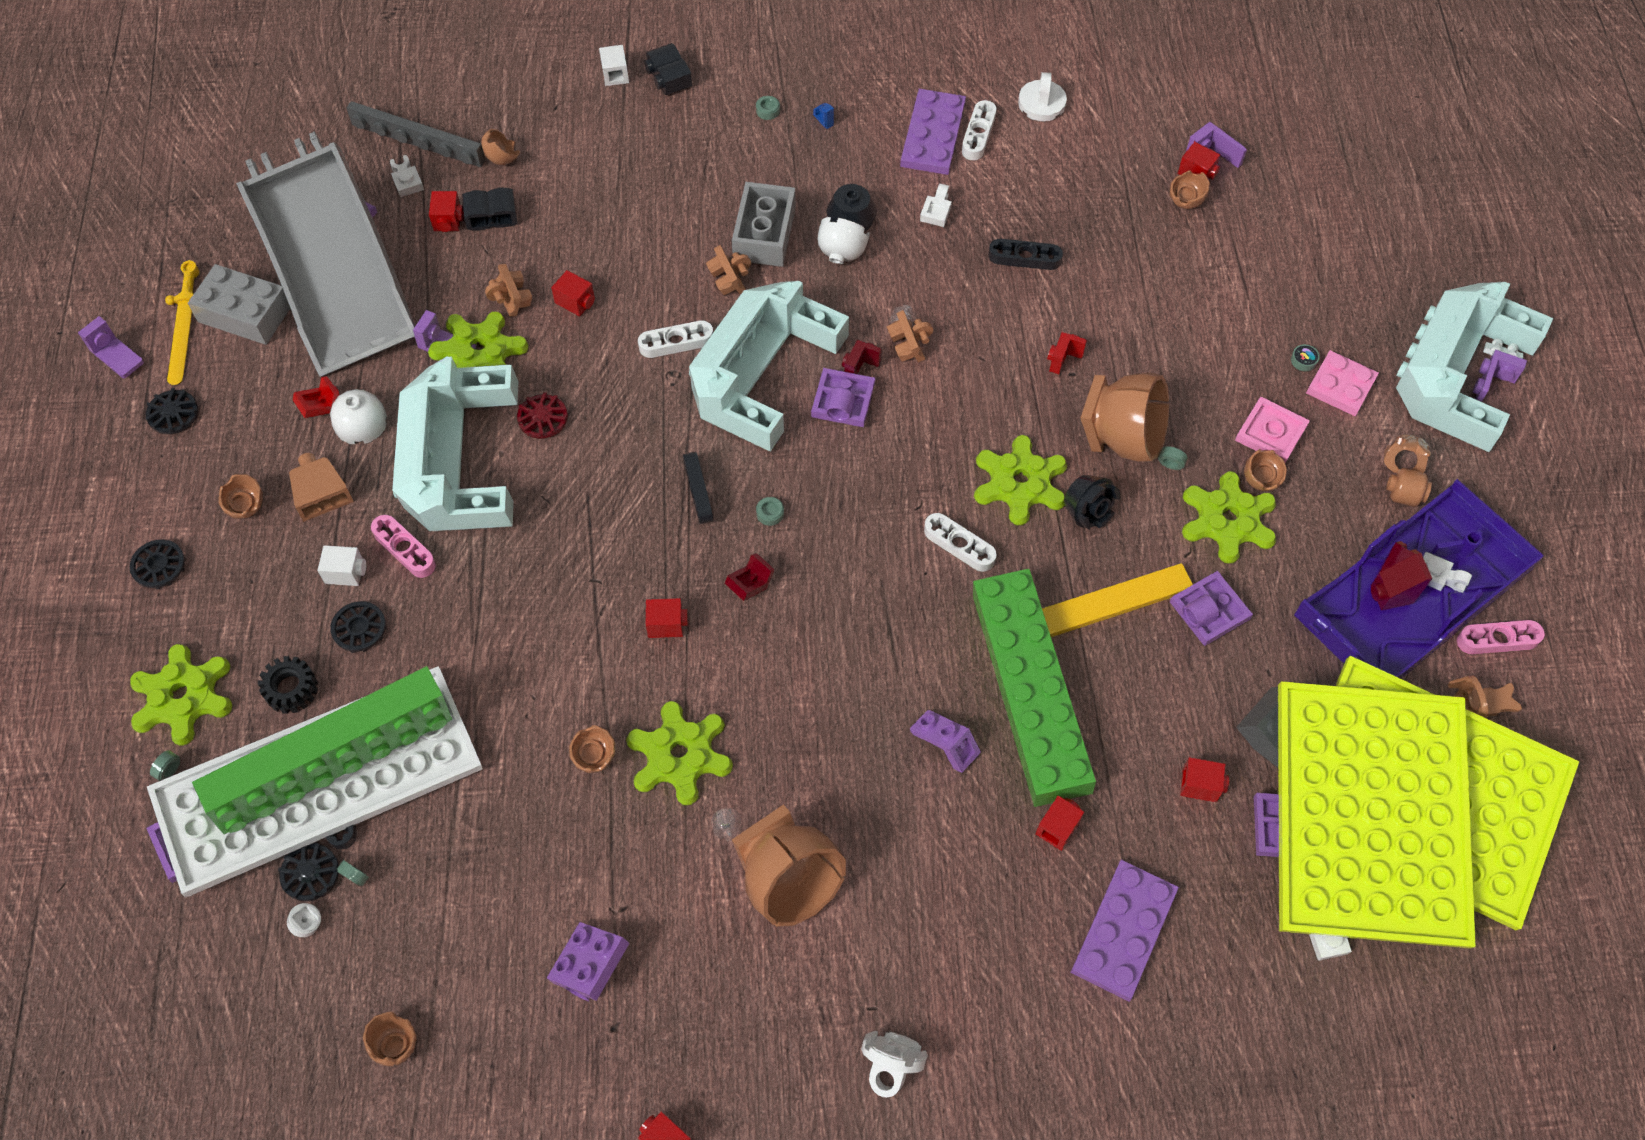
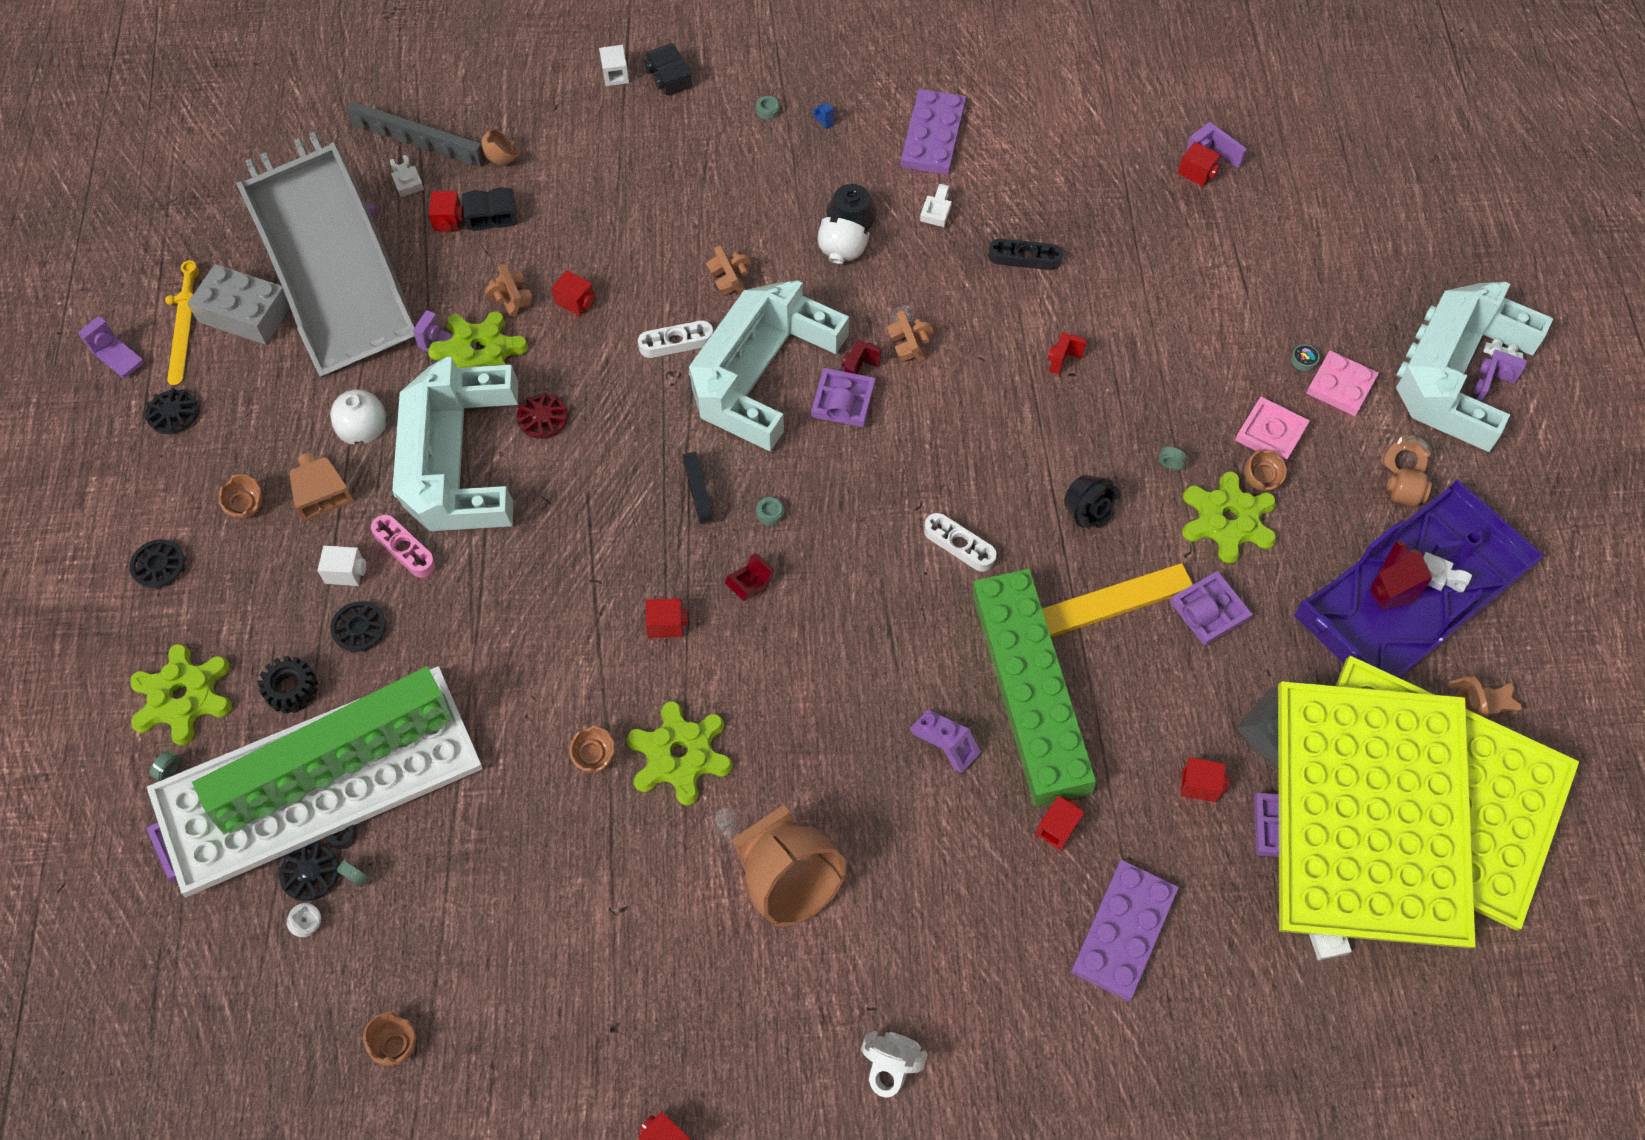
(317, 400): red bracket -> none
(588, 961): medium lavender plate -> none
(764, 223): light grey brick -> none
(981, 138): white beam -> none
(1016, 494): lime plate -> none
(1042, 99): white tile -> none
(1125, 418): nougat plate -> none
(1189, 189): nougat hair -> none
(1491, 645): bright pink beam -> none

